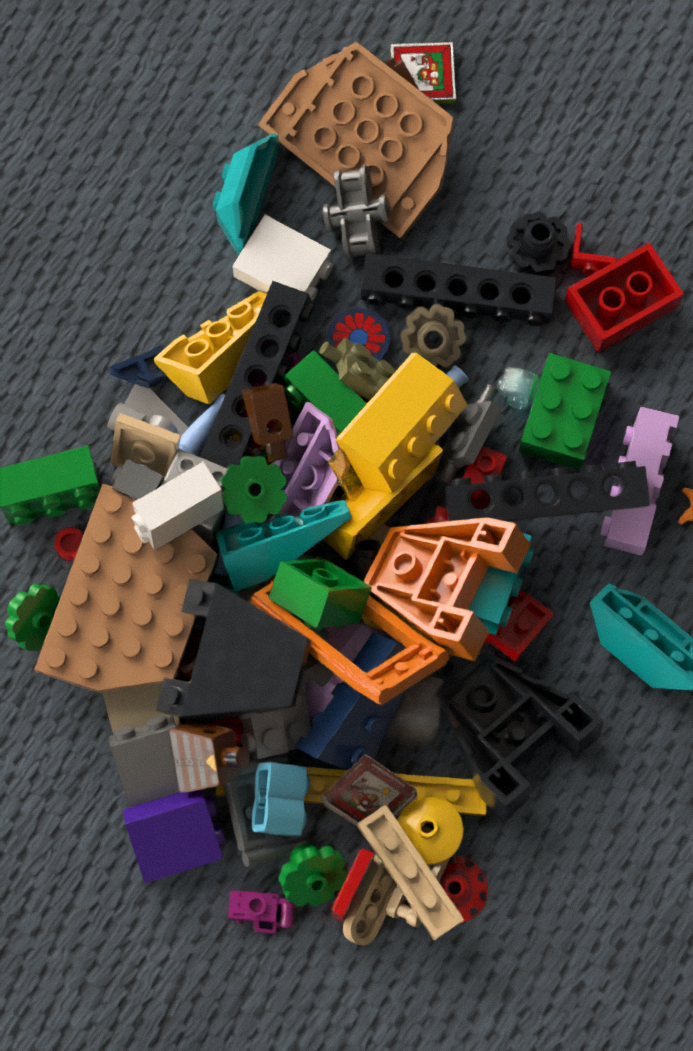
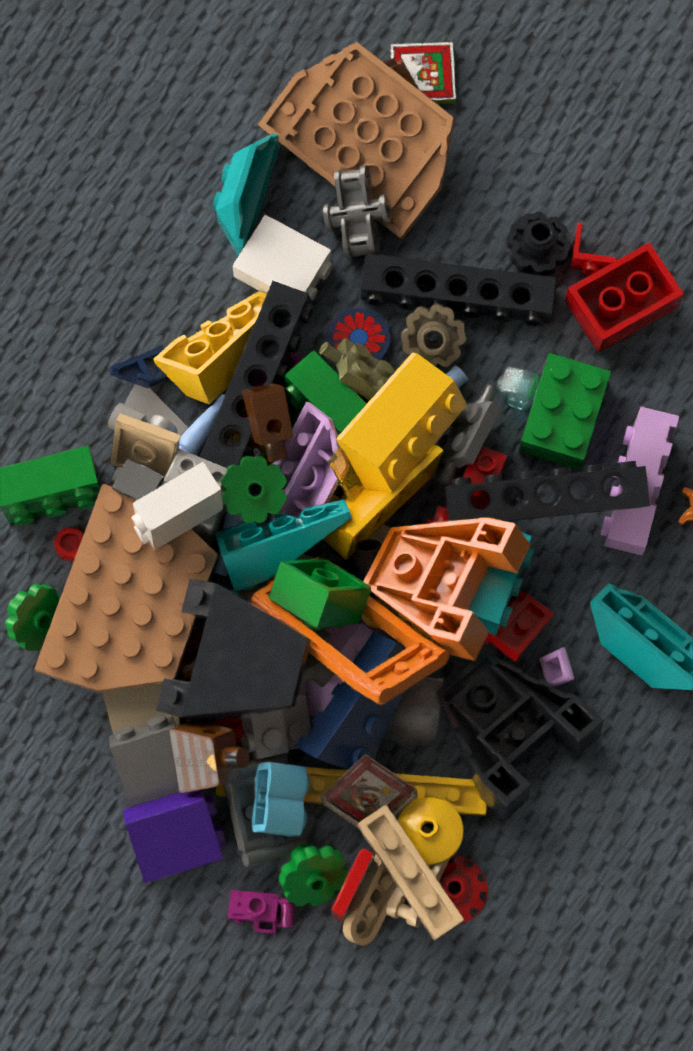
(557, 668): none -> lavender slope

